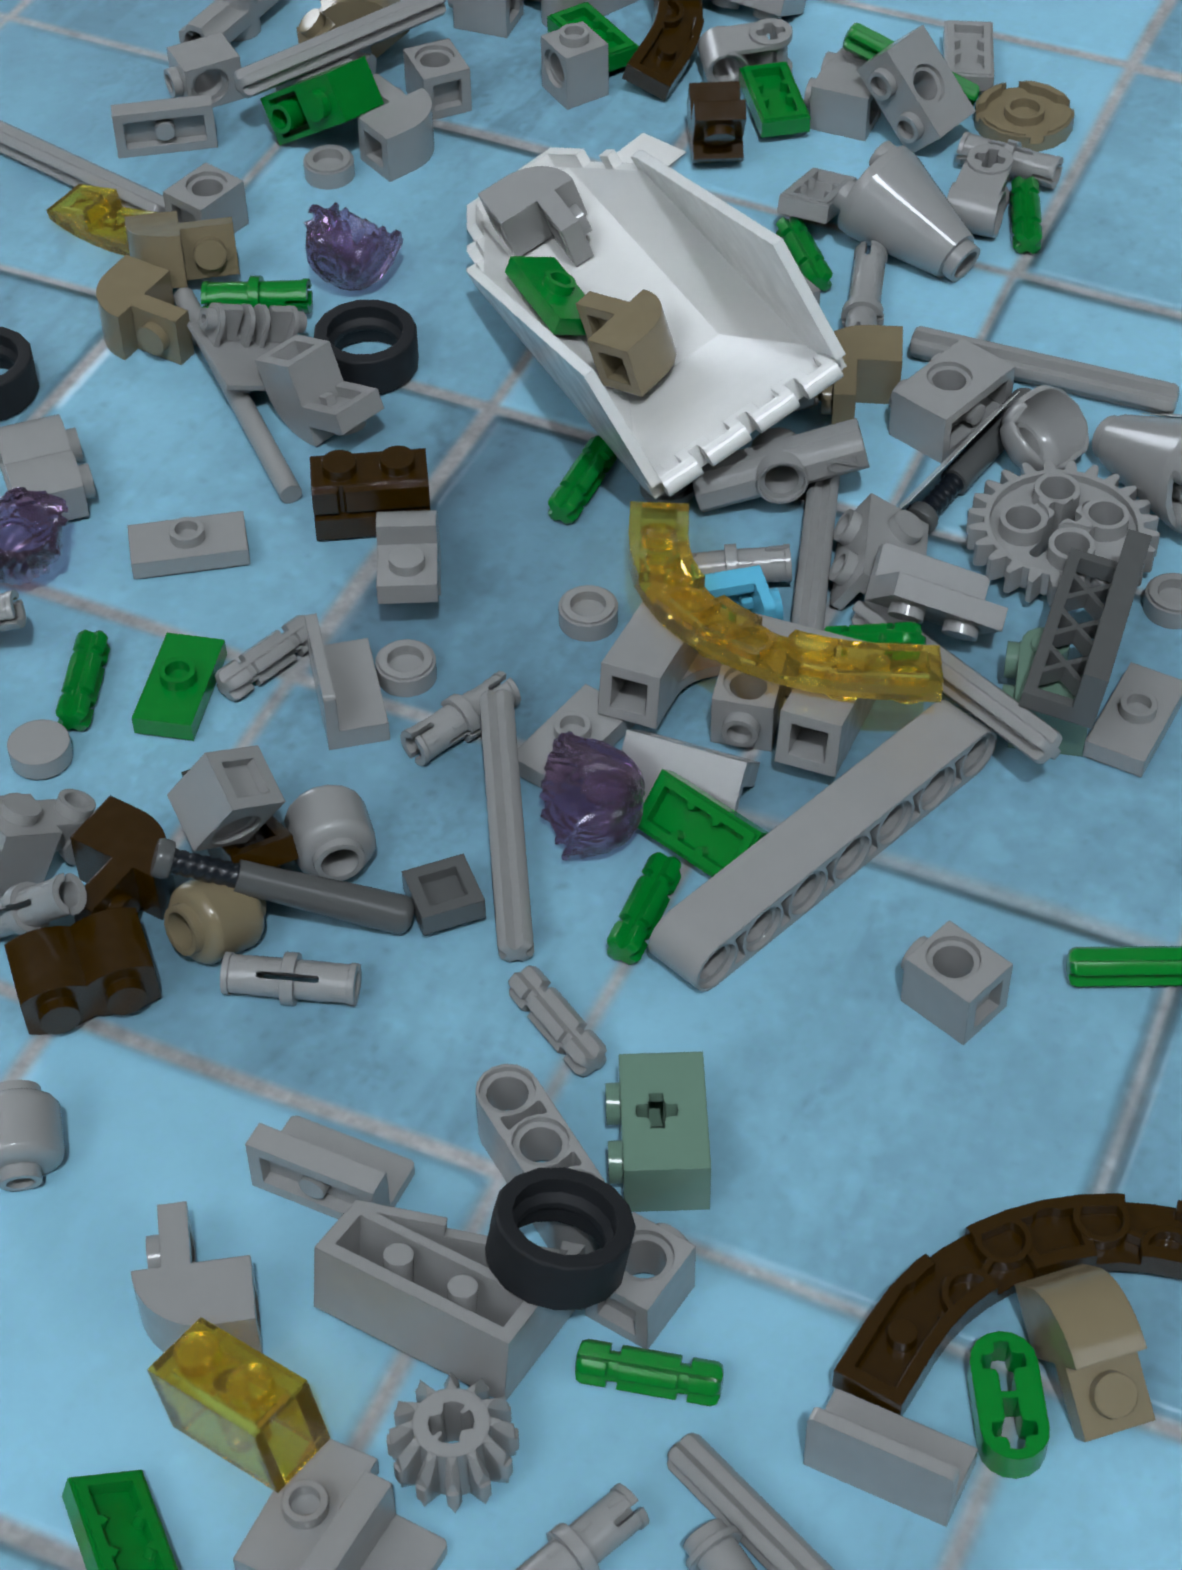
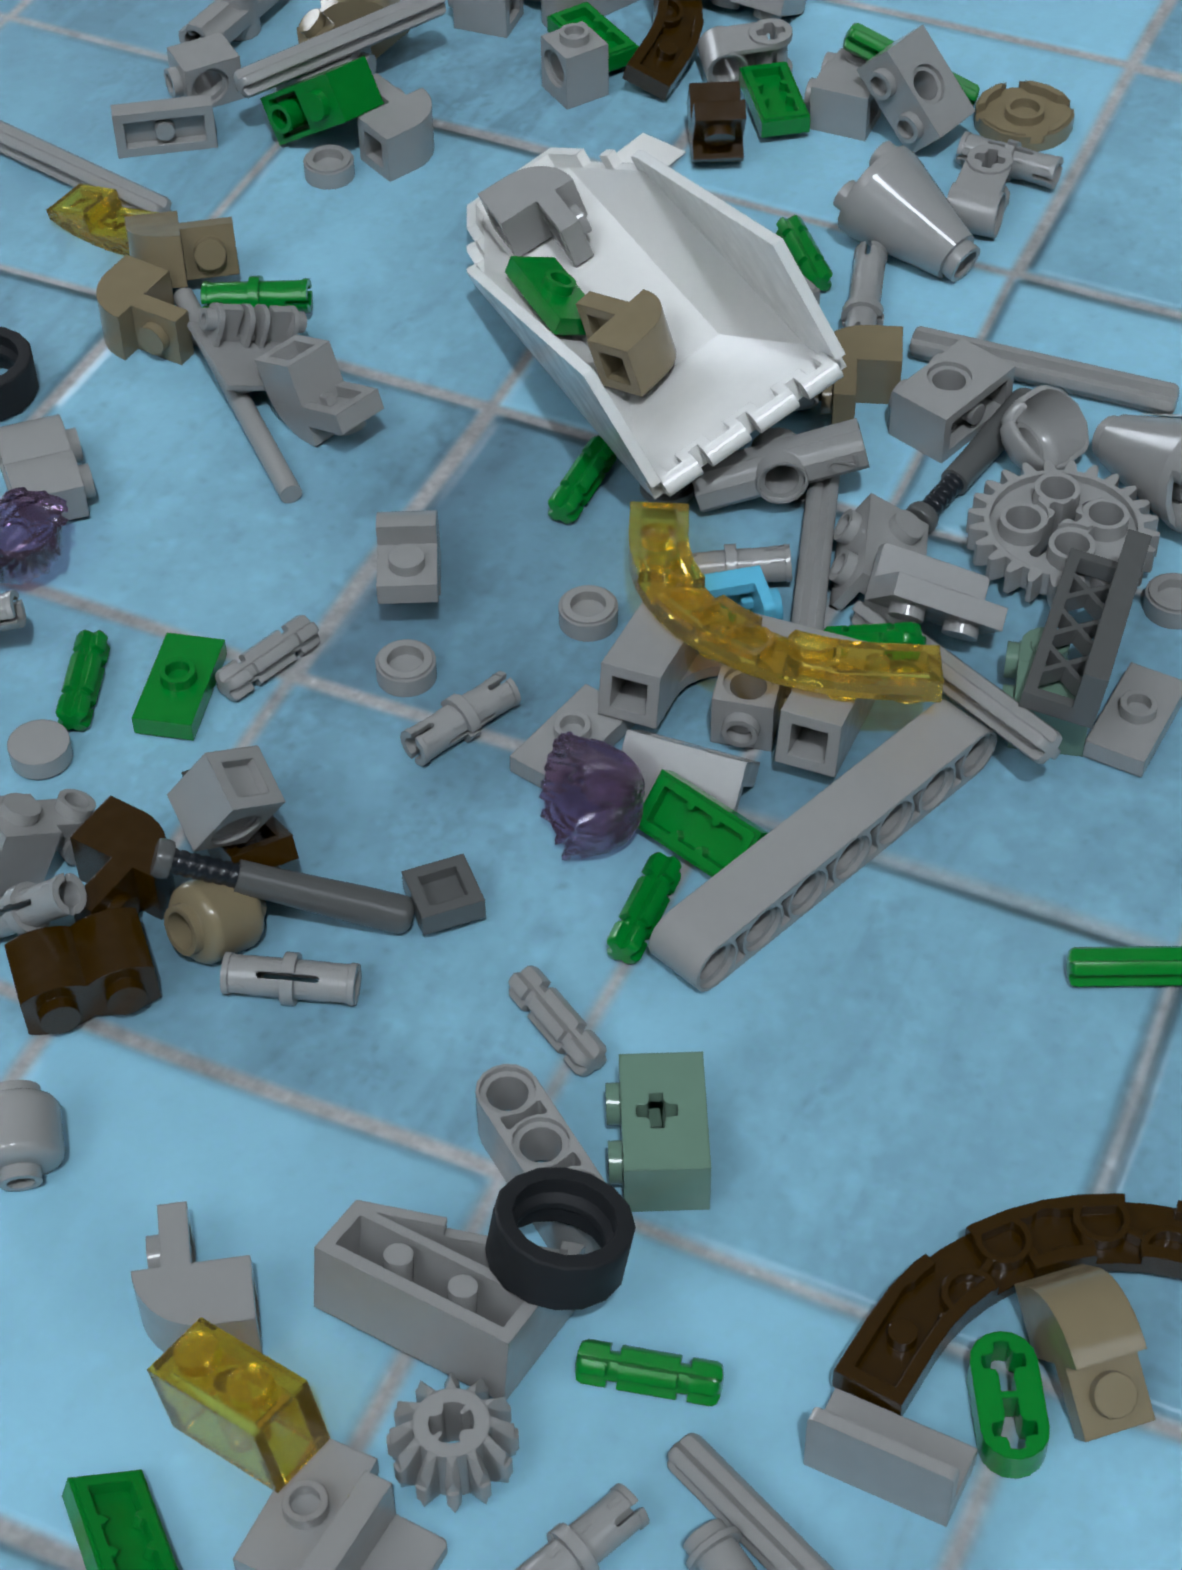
(188, 545): light grey plate -> none
(208, 195): light grey brick -> none
(325, 1167): light grey panel -> none
(331, 832): light grey head -> none
(346, 689): light grey panel -> none
(348, 248): clear purple hair -> none
(356, 486): dark brown brick -> none
(372, 321): black tyre -> none
(442, 74): light grey brick -> none
(506, 827): light grey axle -> none
(645, 1305): light grey brick -> none
(813, 196): light grey plate -> none
(953, 454): white sticker -> none
(955, 981): light grey brick -> none
(970, 51): light grey plate -> none
(1026, 215): green axle -> none

